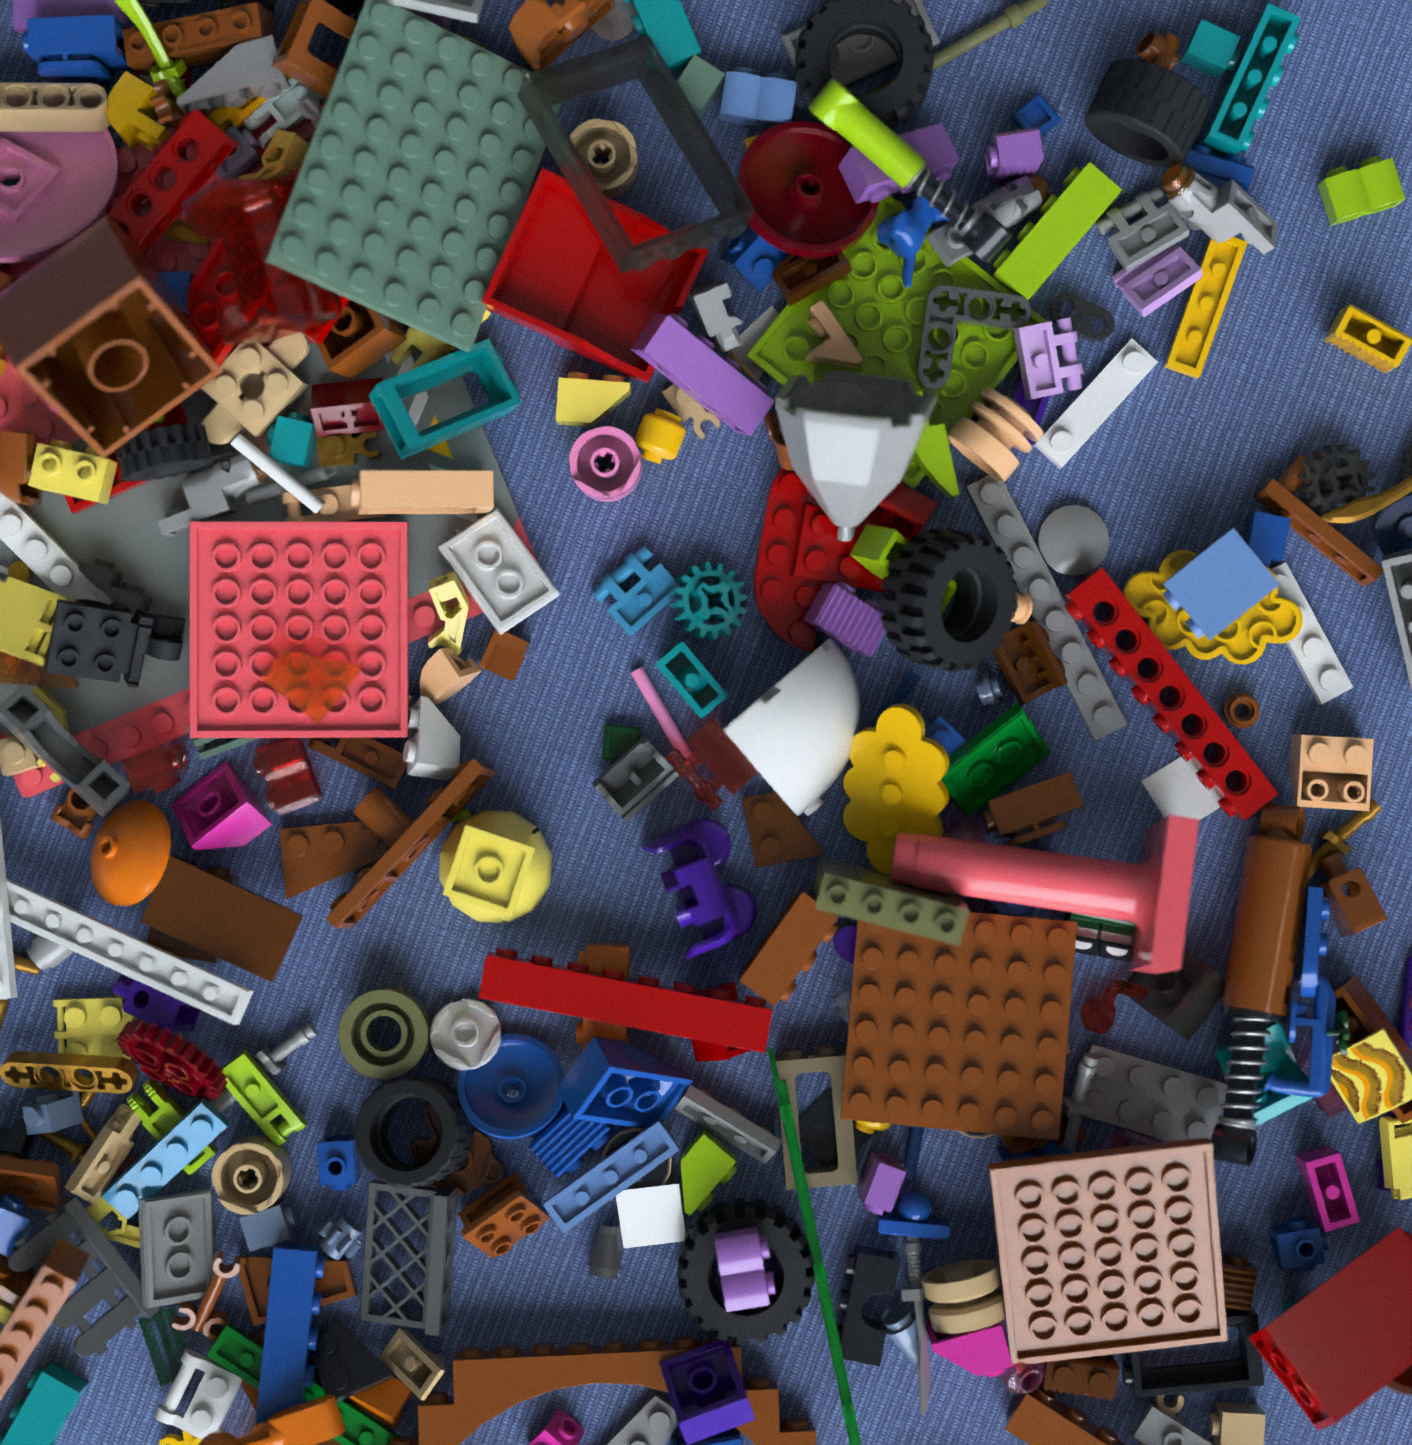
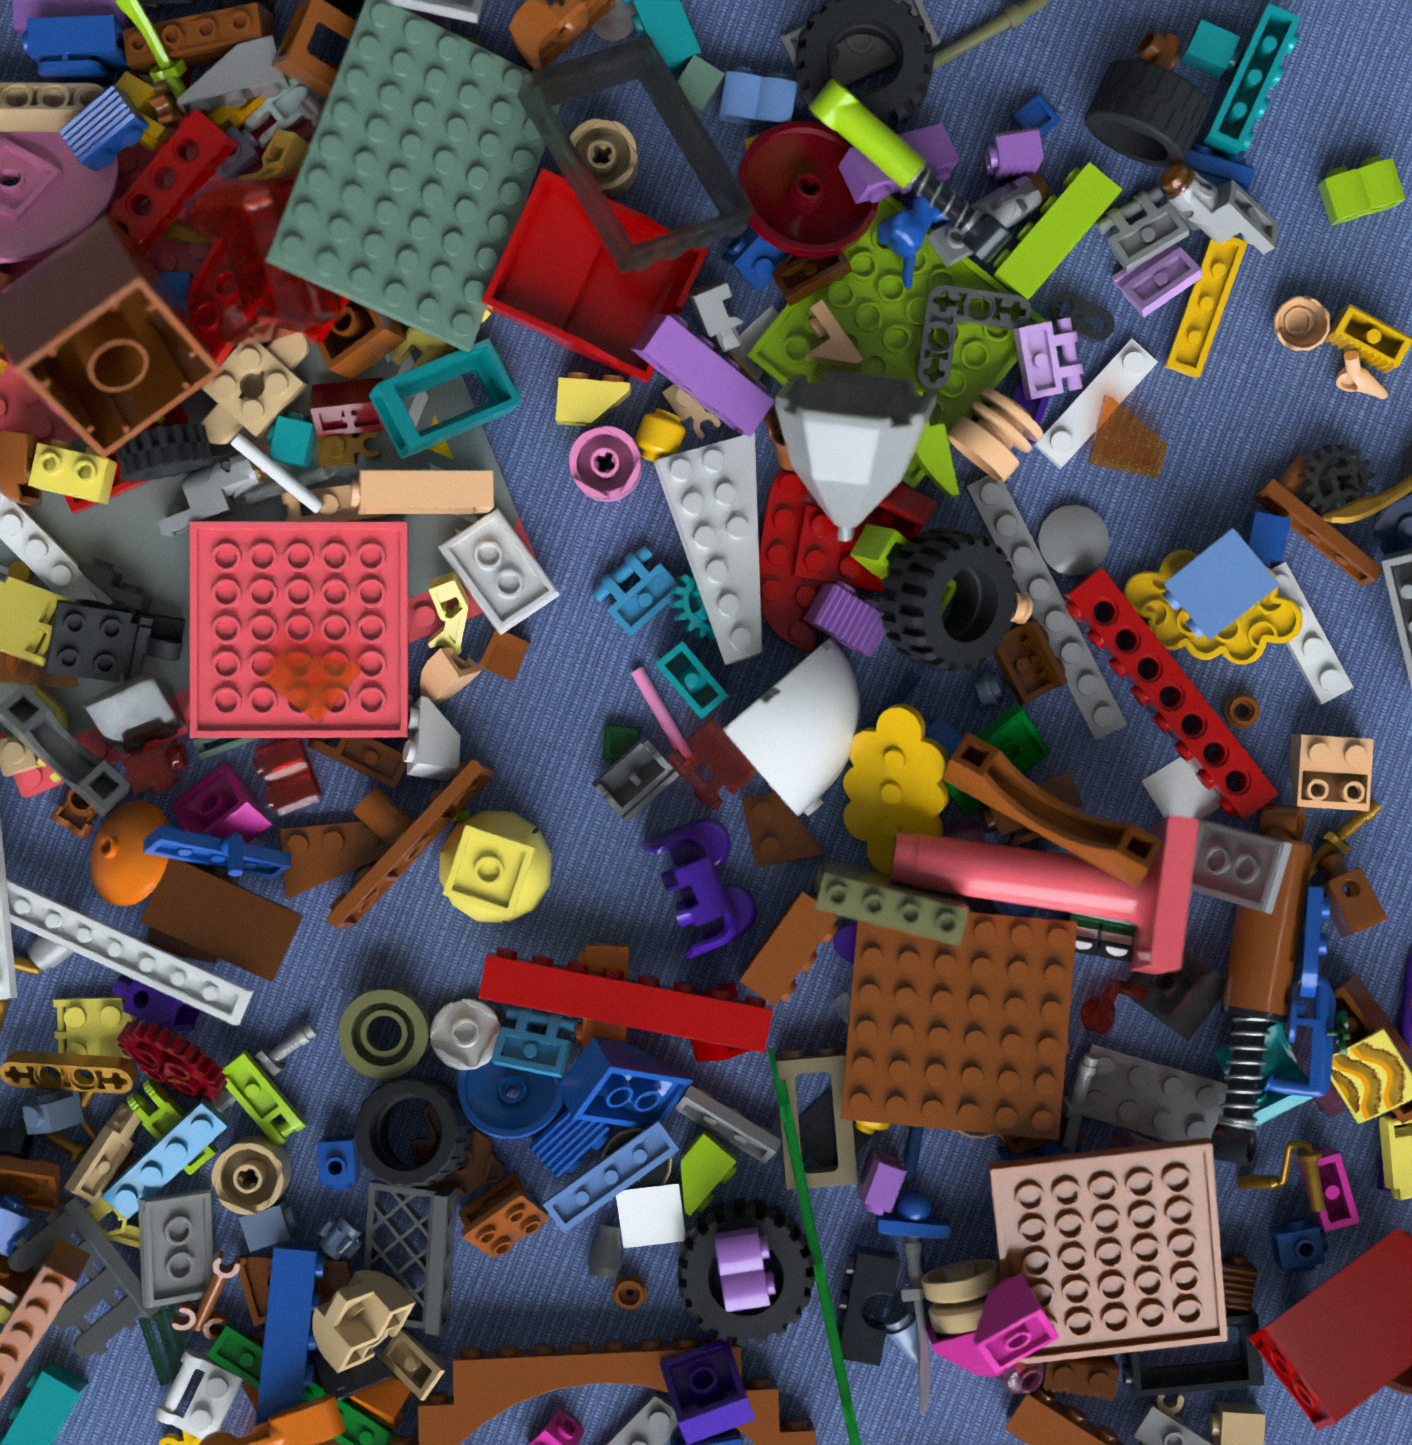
(104, 128): none -> blue brick
(136, 713): none -> clear smoke slope
(217, 852): none -> blue plate
(360, 1318): none -> tan brick
(533, 1051): none -> dark azure plate
(626, 1301): none -> dark orange plate
(717, 521): none -> white wing
(1012, 1324): none -> dark pink slope
(1108, 844): none -> dark orange arch
(1125, 442): none -> clear orange wing
(1238, 865): none -> light grey tile
(1301, 323): none -> light nougat hair
(1311, 1170): none -> pearl gold piece
(1358, 379): none -> light nougat animal

